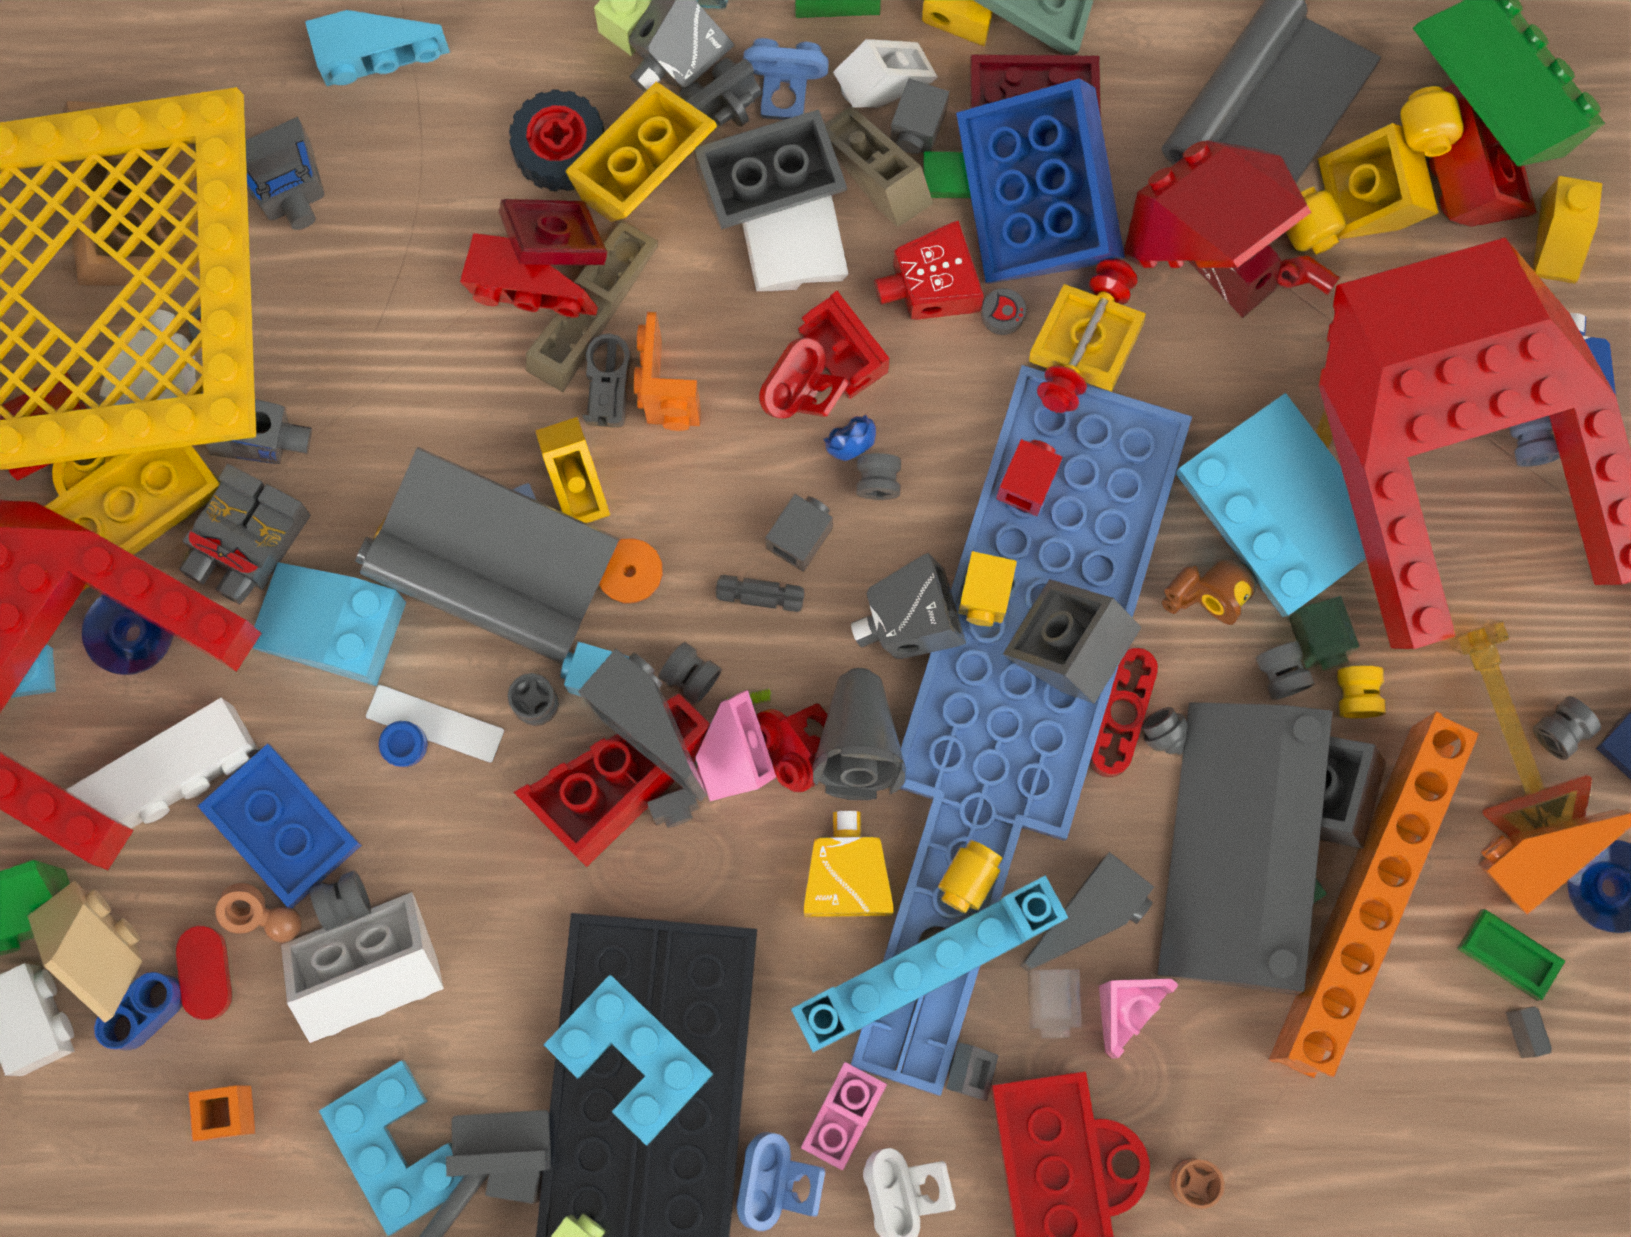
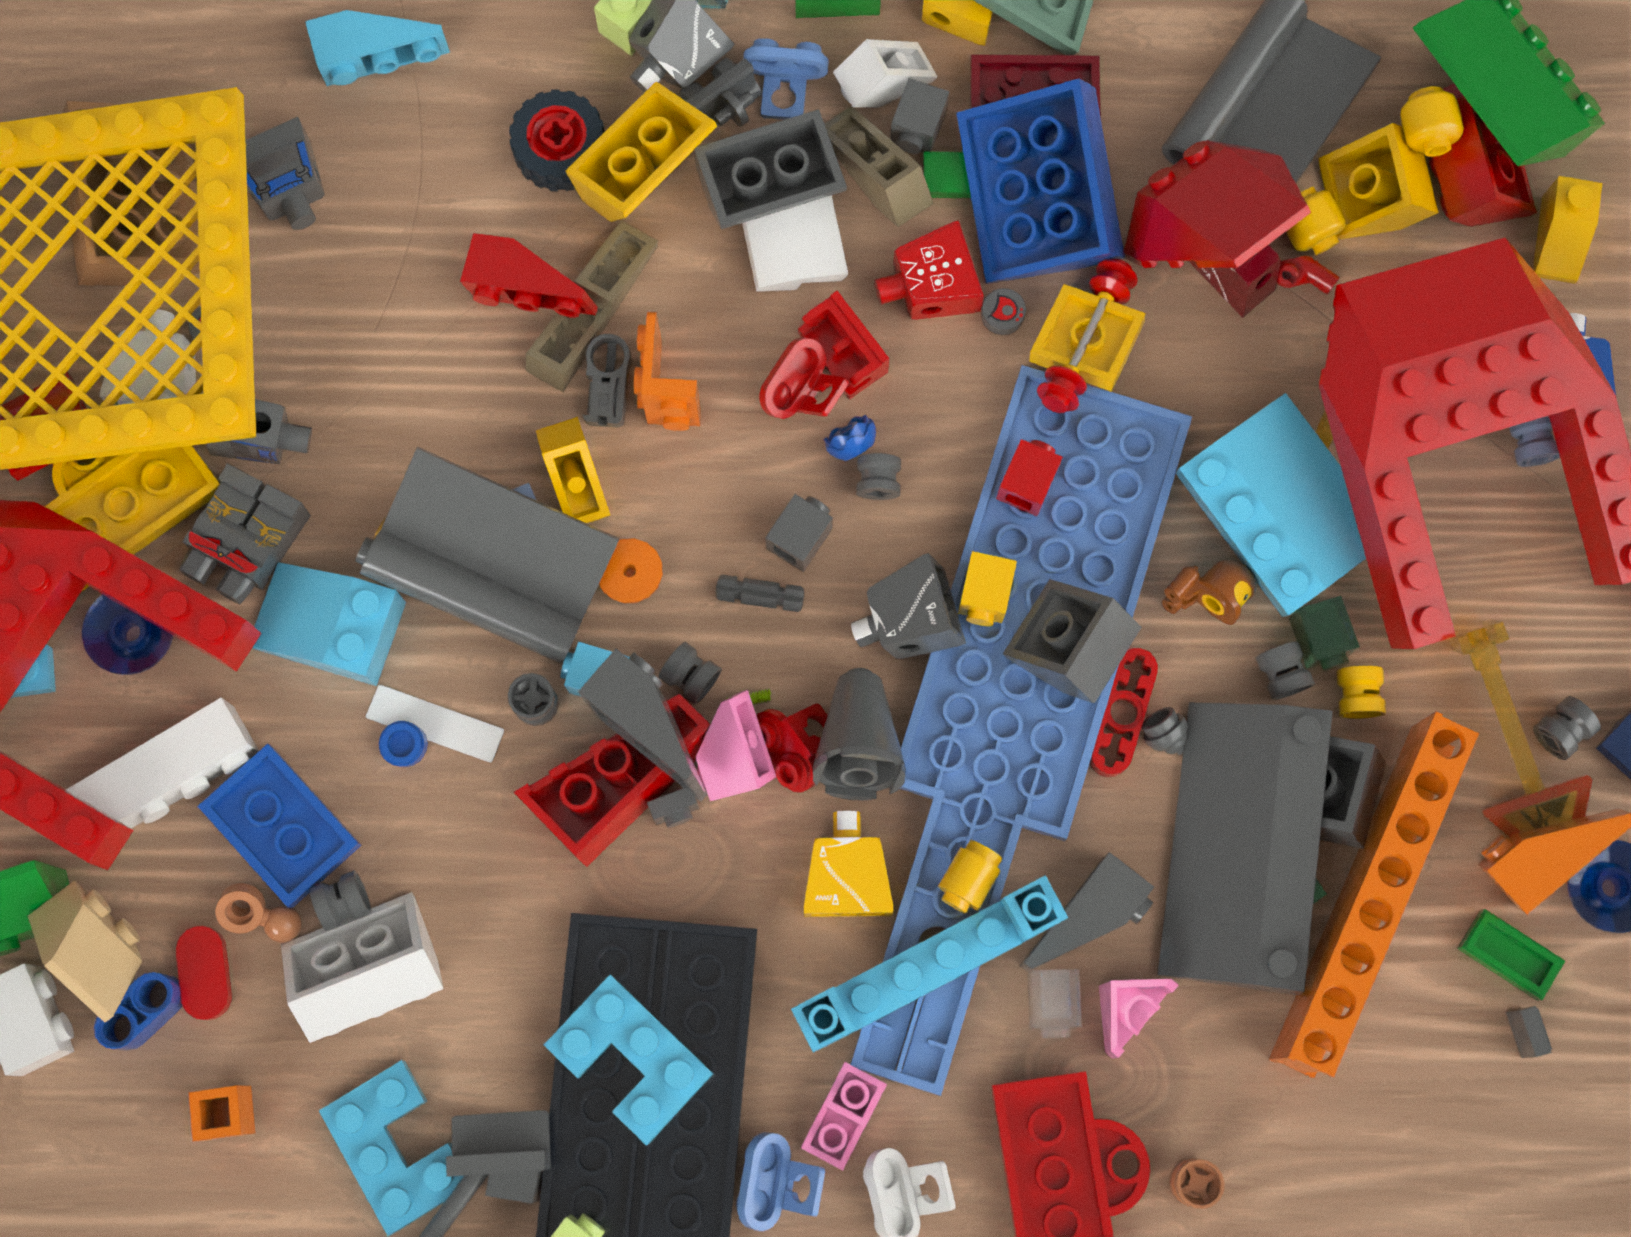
(552, 232): dark red tile -> none
(972, 1071): dark grey plate -> none

